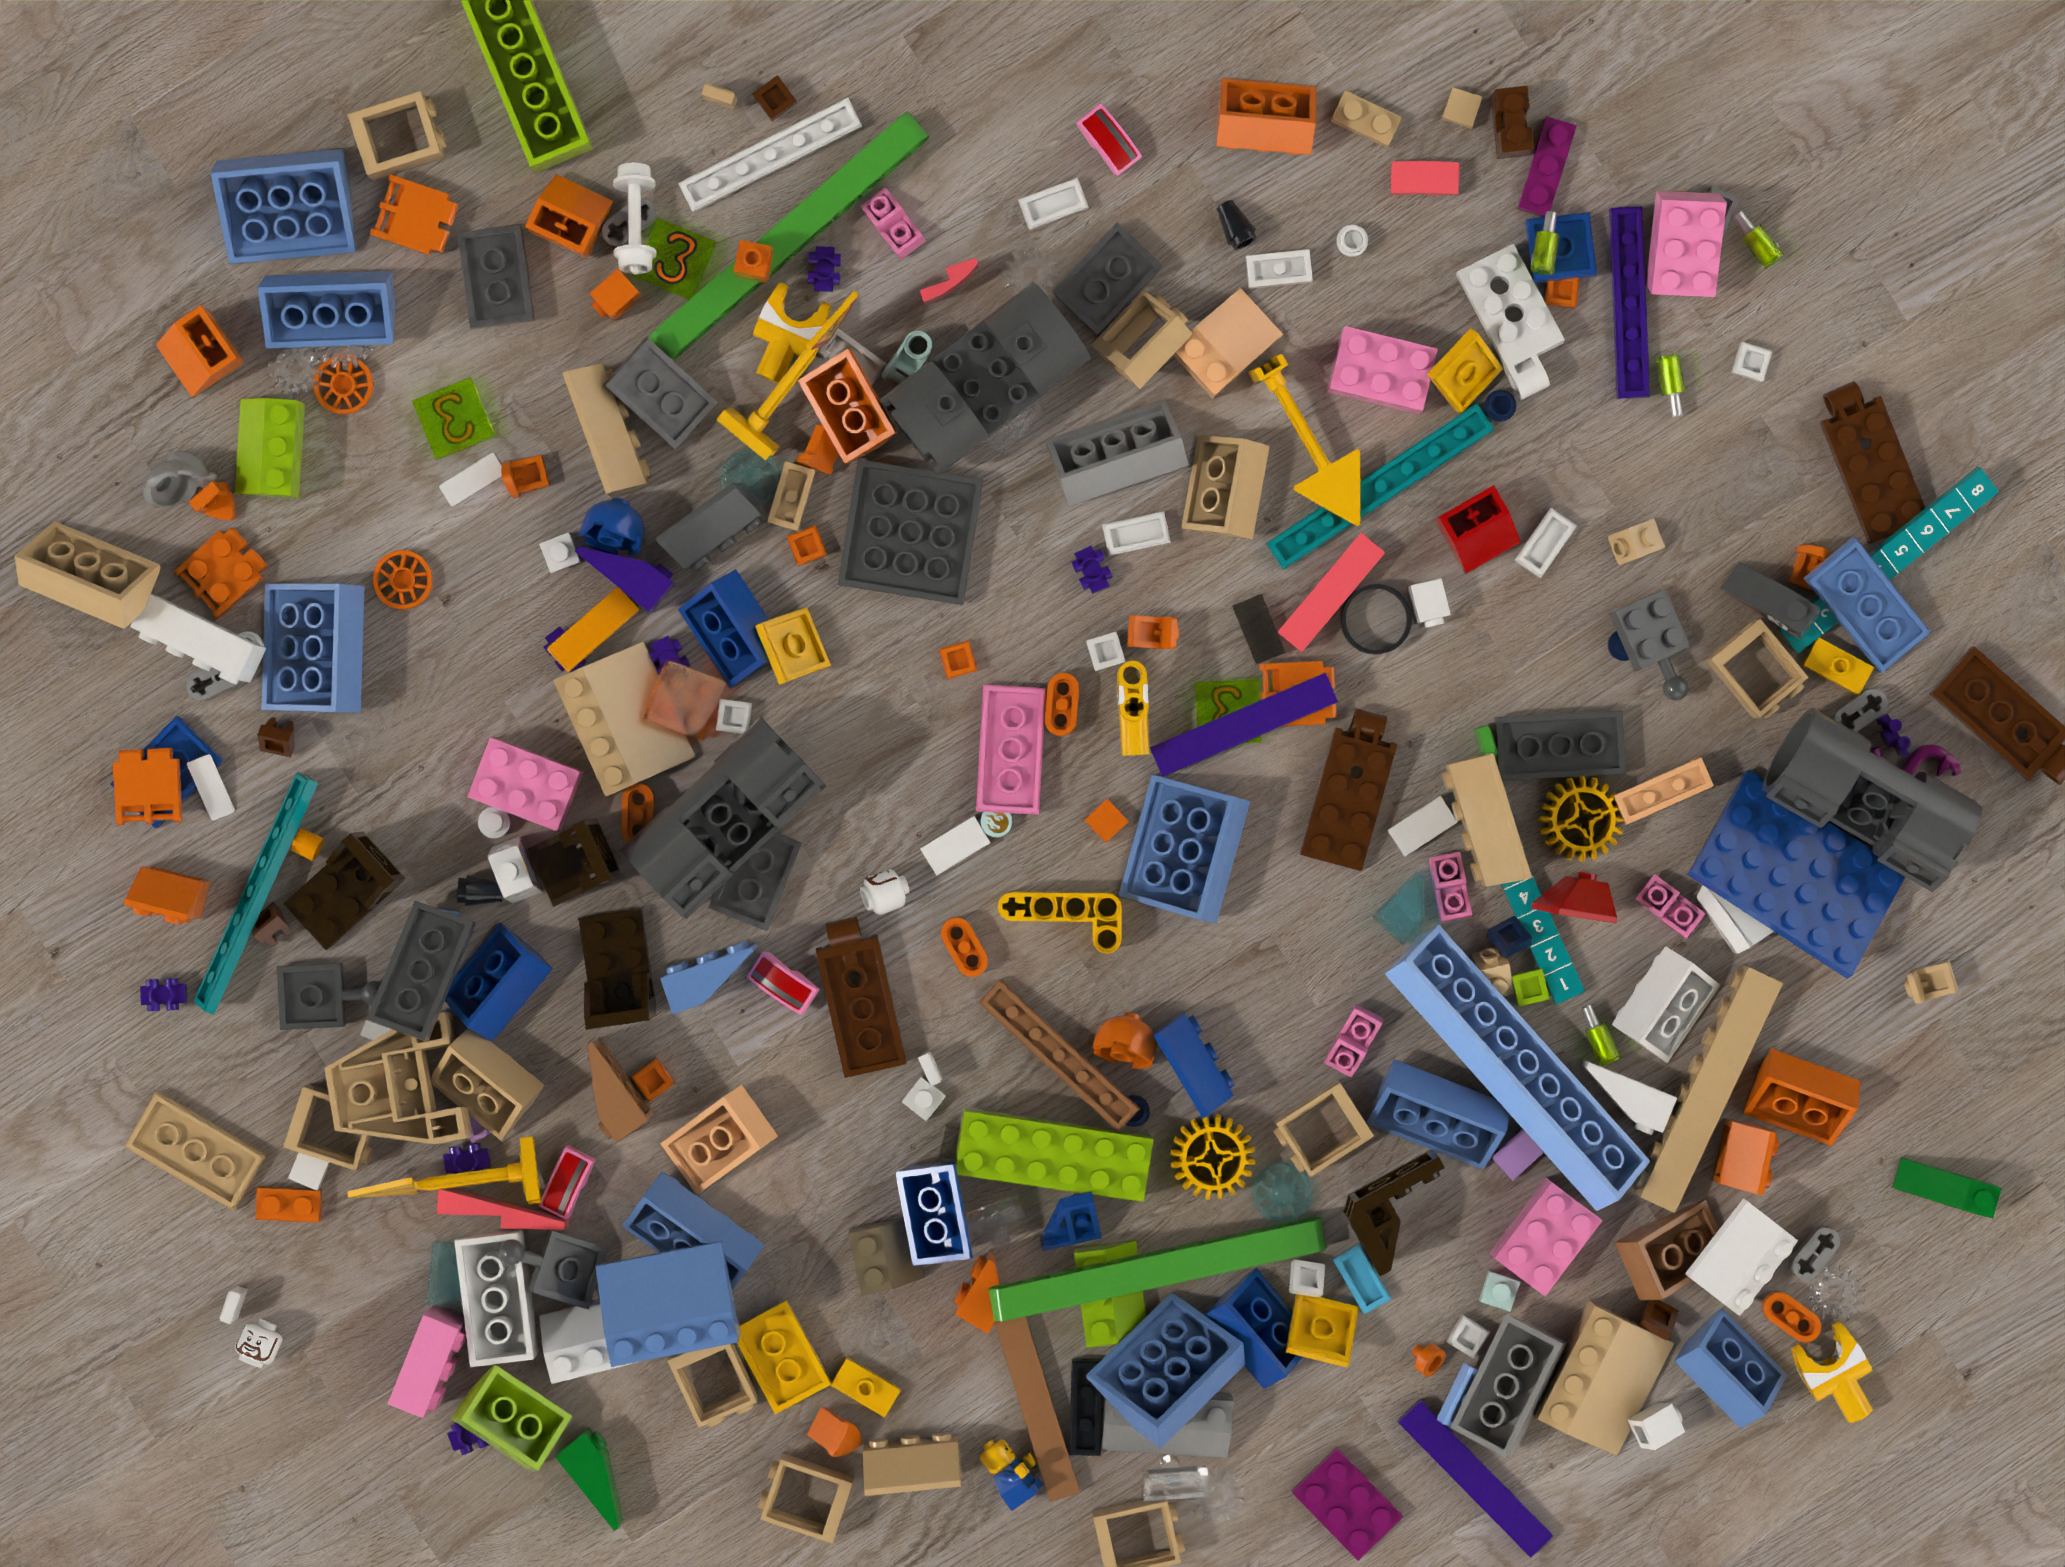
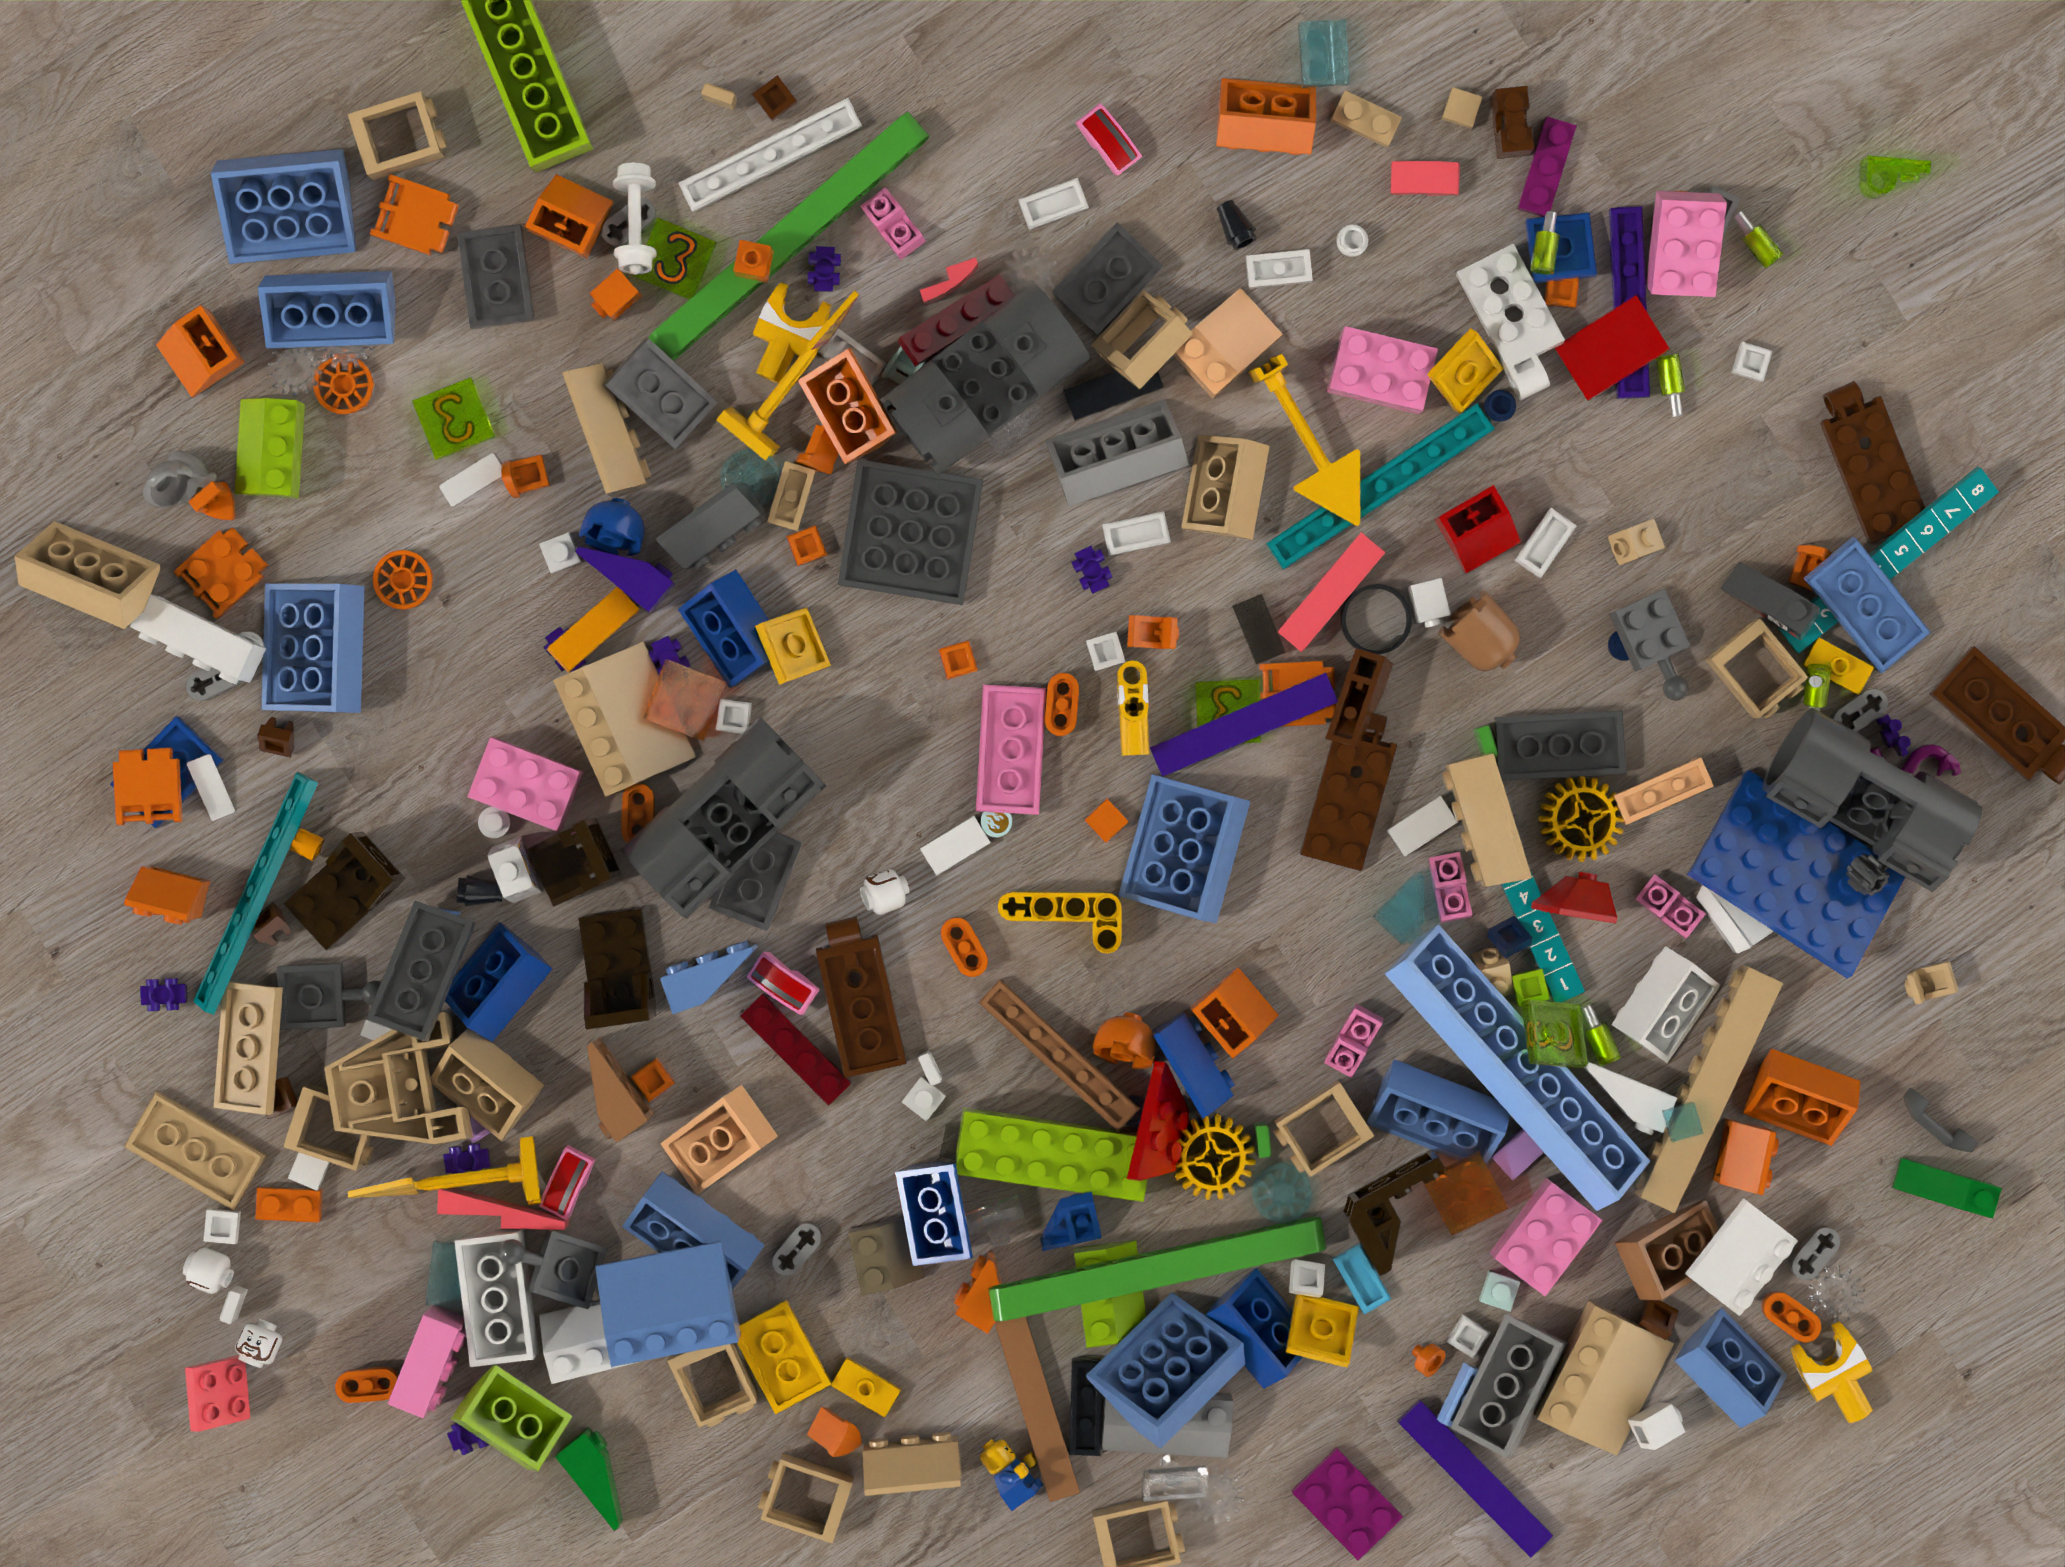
(208, 1270): none -> white head
(217, 1393): none -> coral plate
(222, 1226): none -> white plate
(248, 1048): none -> tan plate
(284, 1098): none -> reddish brown plate
(368, 1384): none -> orange plate
(795, 1049): none -> dark red plate
(802, 1253): none -> light grey beam
(954, 320): none -> dark red plate
(1106, 393): none -> black tile
(1160, 1126): none -> red wing
(1234, 1012): none -> orange slope
(1262, 1139): none -> bright green tile
(1323, 53): none -> clear light blue plate
(1359, 697): none -> reddish brown slope
(1466, 1193): none -> clear orange plate
(1482, 634): none -> medium nougat cylinder
(1554, 1034): none -> clear neon green tile
(1612, 348): none -> red tile
(1682, 1121): none -> clear light blue tile
(1817, 686): none -> clear neon green piece
(1867, 874): none -> dark grey gear
(1889, 169): none -> clear neon green plate
(1917, 1105): none -> dark grey bar

